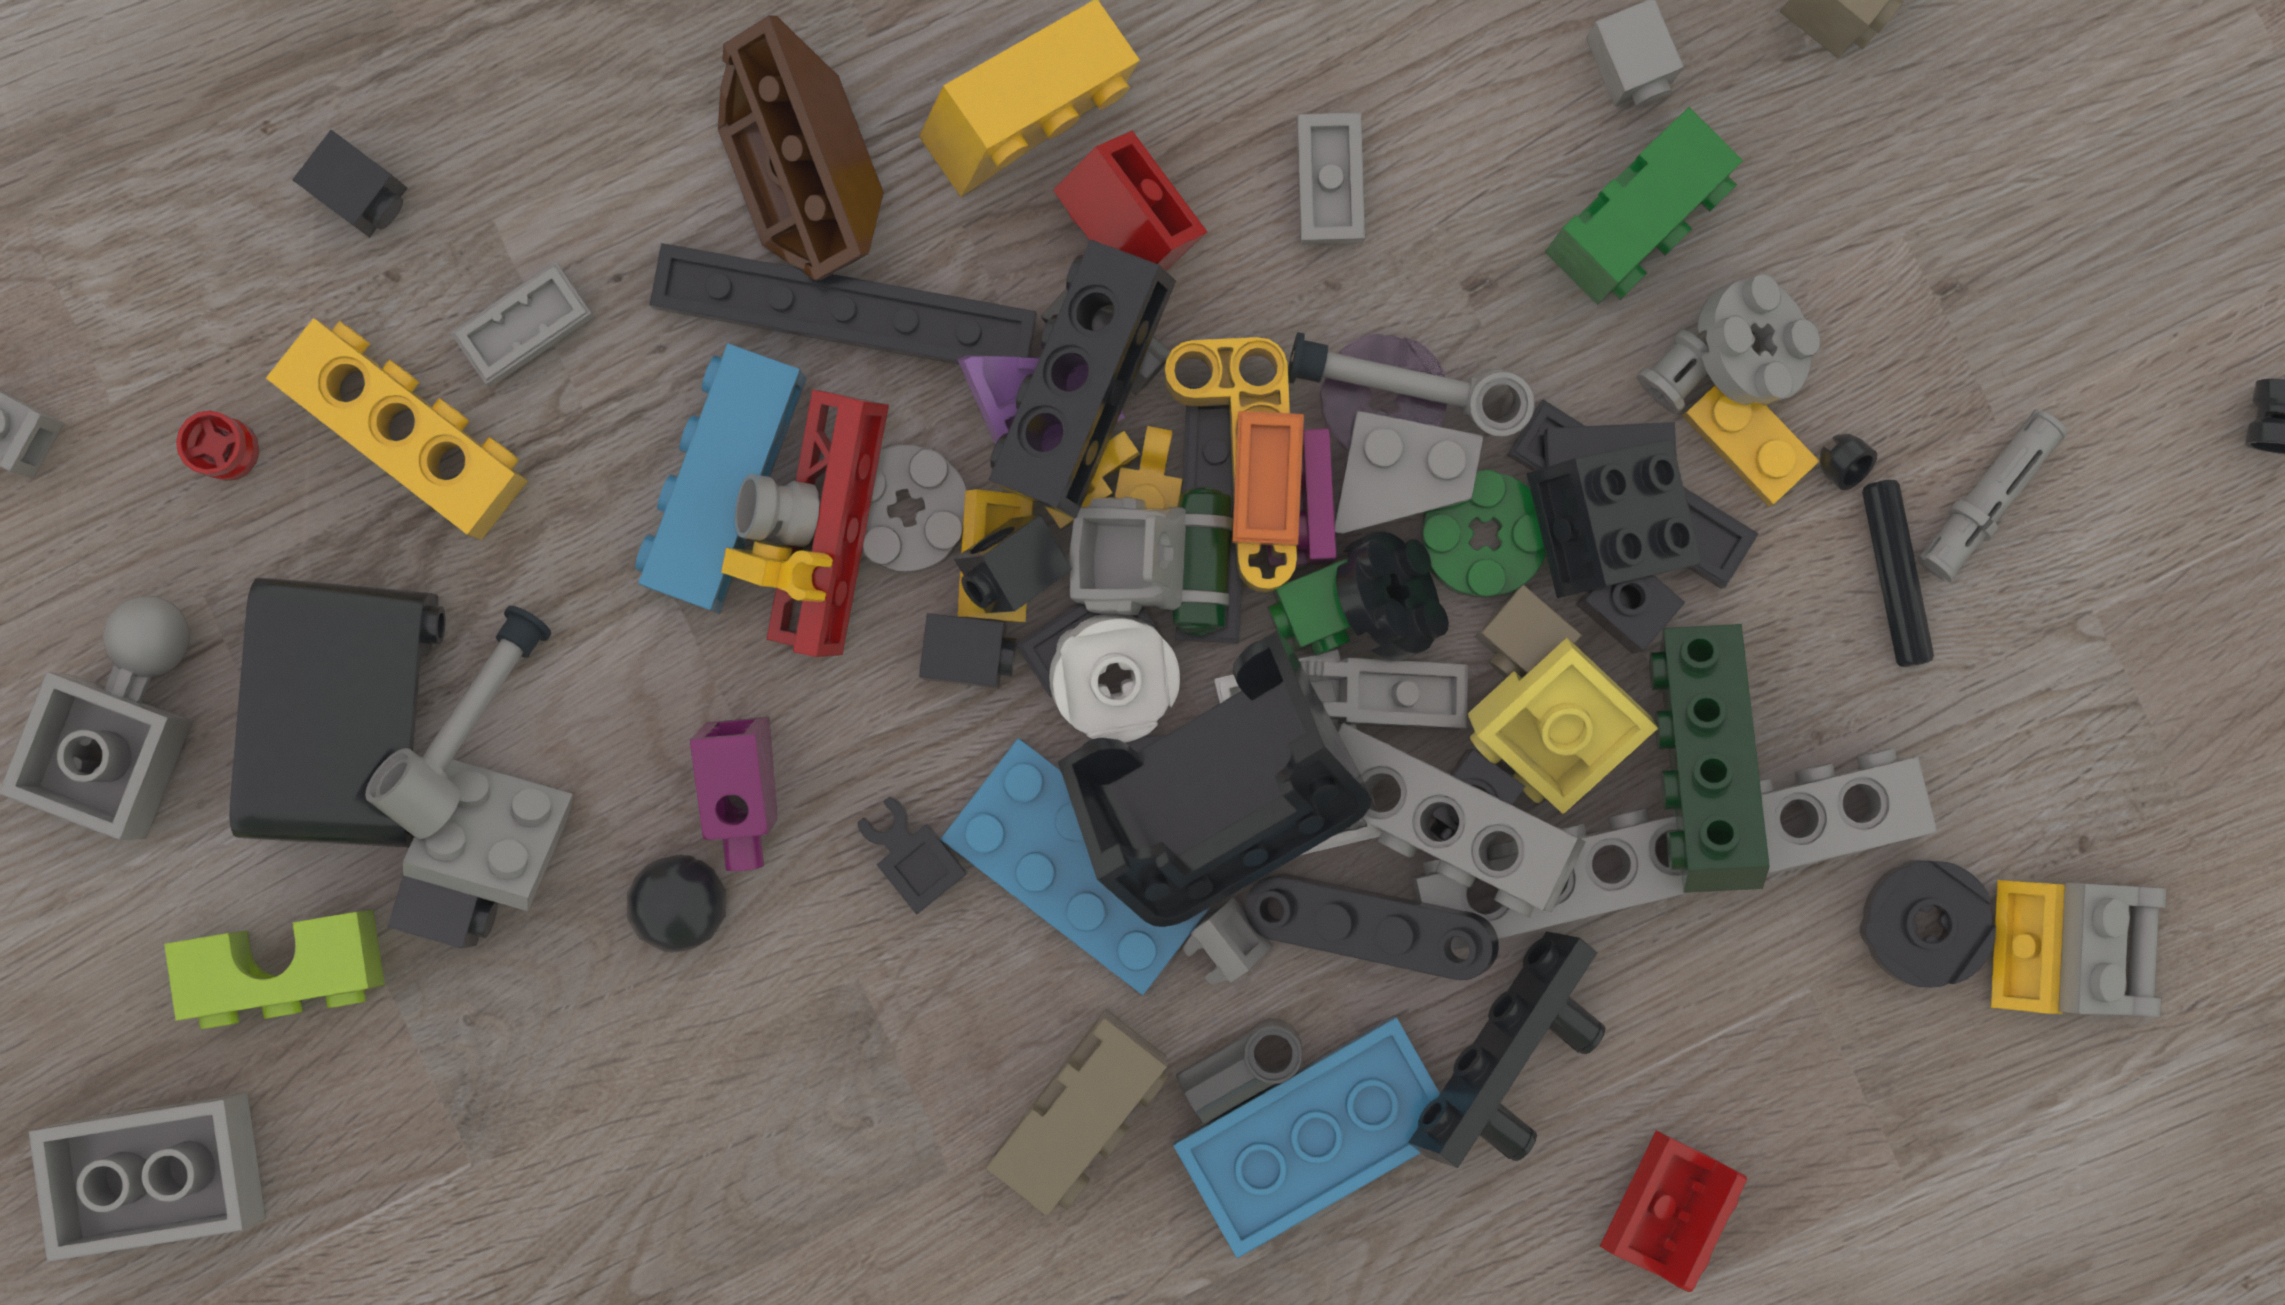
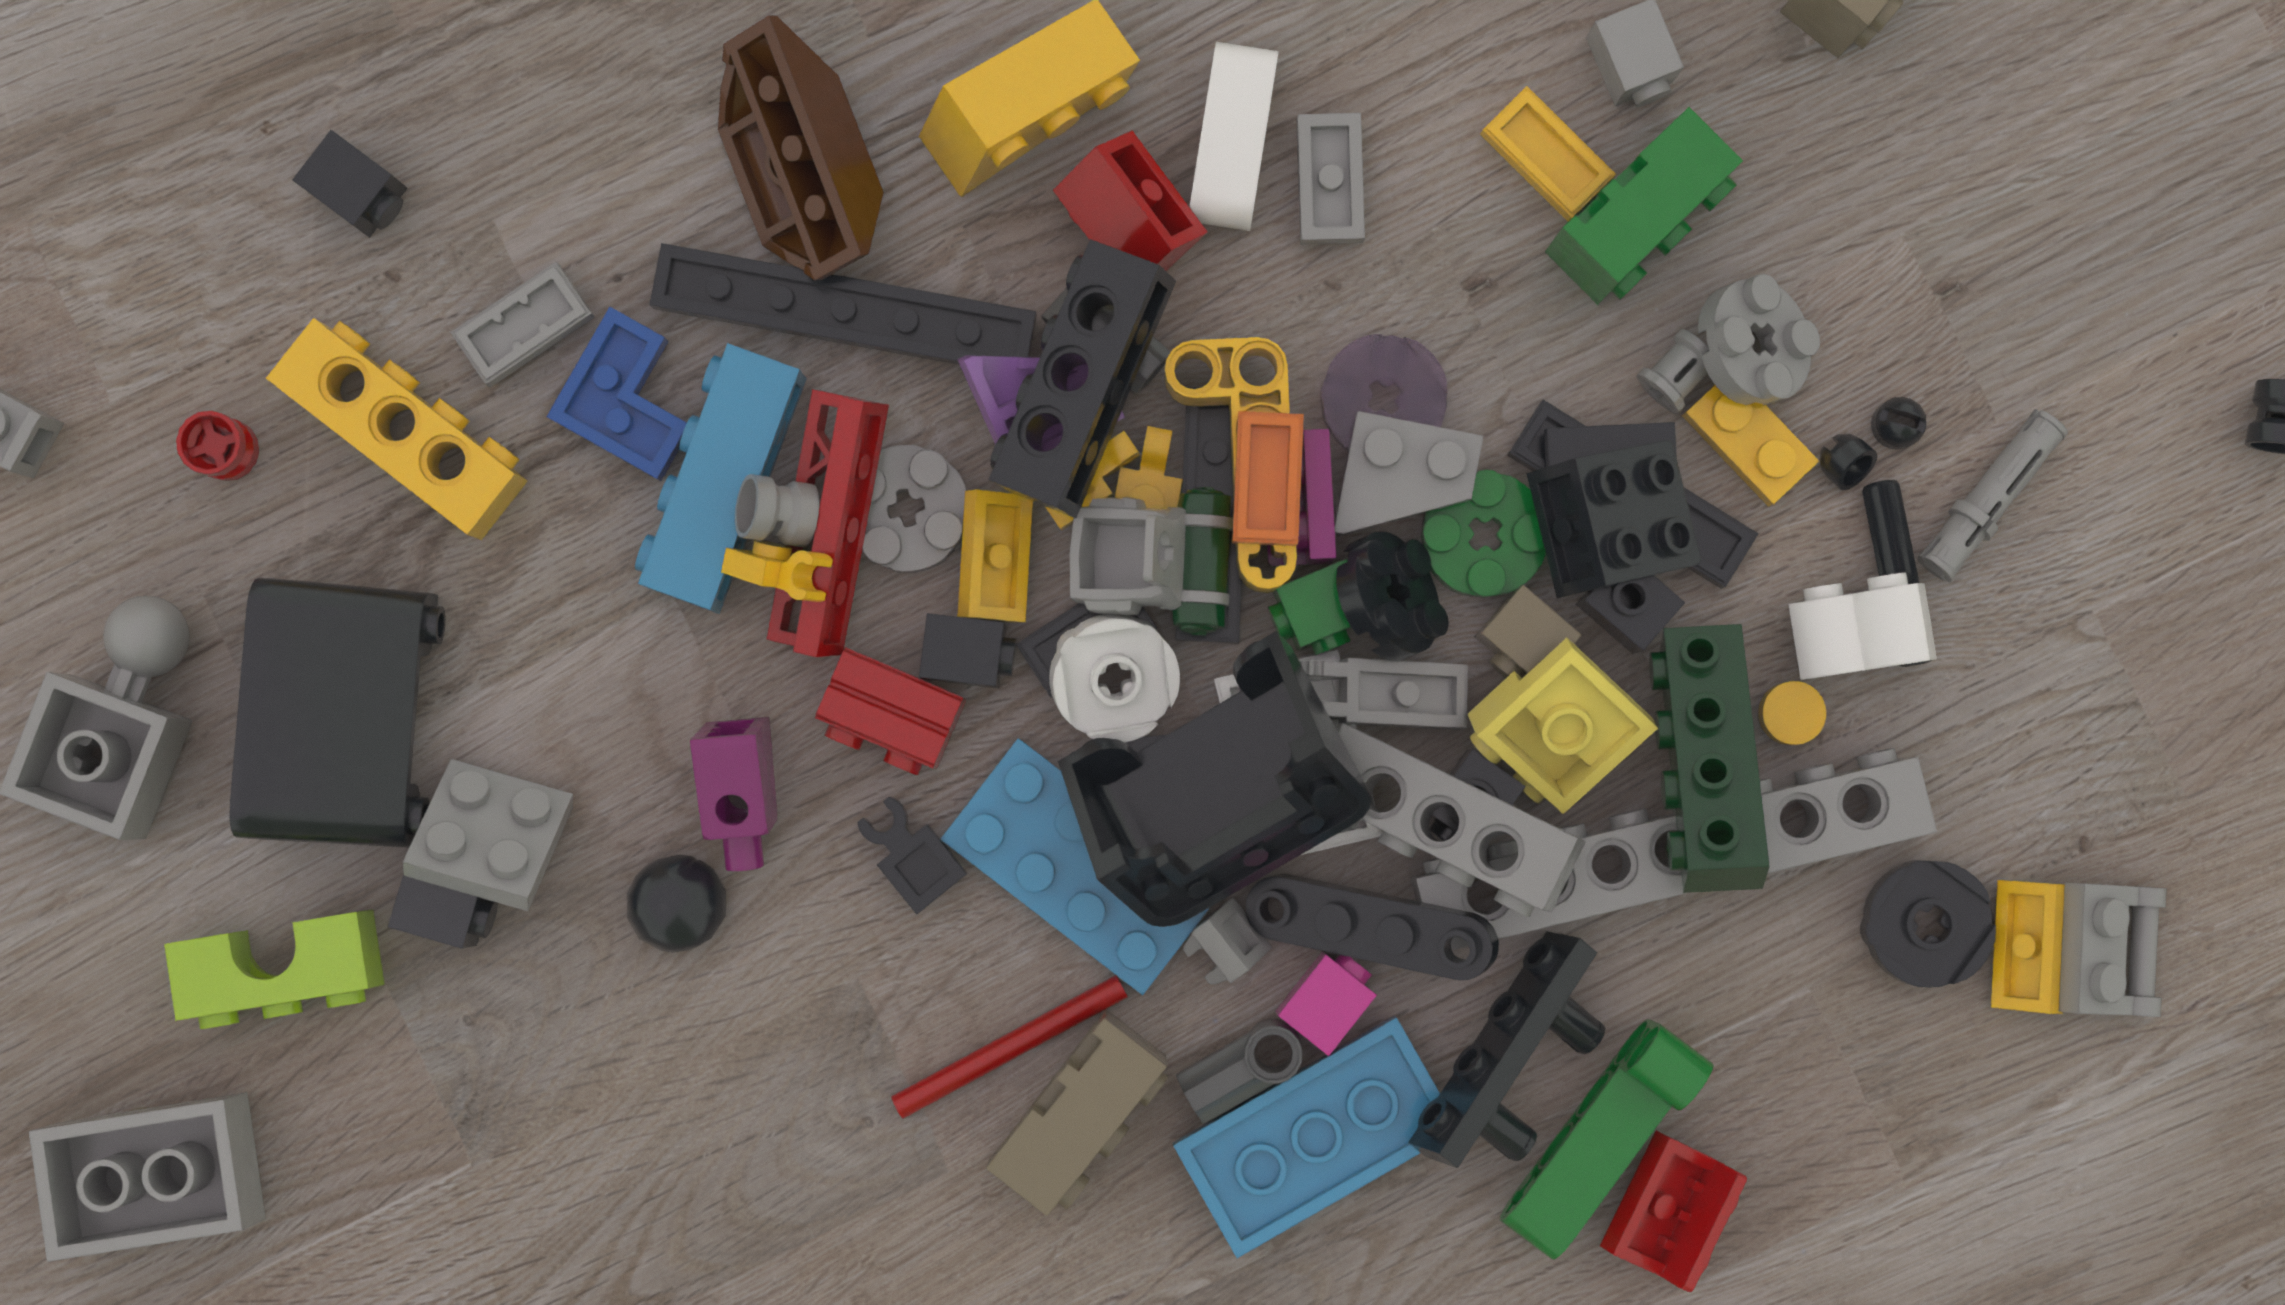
(416, 788): light grey piece -> none
(604, 401): none -> blue plate
(890, 711): none -> red brick
(1009, 1047): none -> red bar
(1012, 565): black brick -> none
(1233, 135): none -> white beam
(1313, 361): light grey piece -> none
(1327, 1000): none -> dark pink brick
(1547, 154): none -> yellow tile
(1604, 1136): none -> green beam
(1792, 713): none -> yellow tile
(1863, 628): none -> white brick
(1894, 434): none -> black hinge

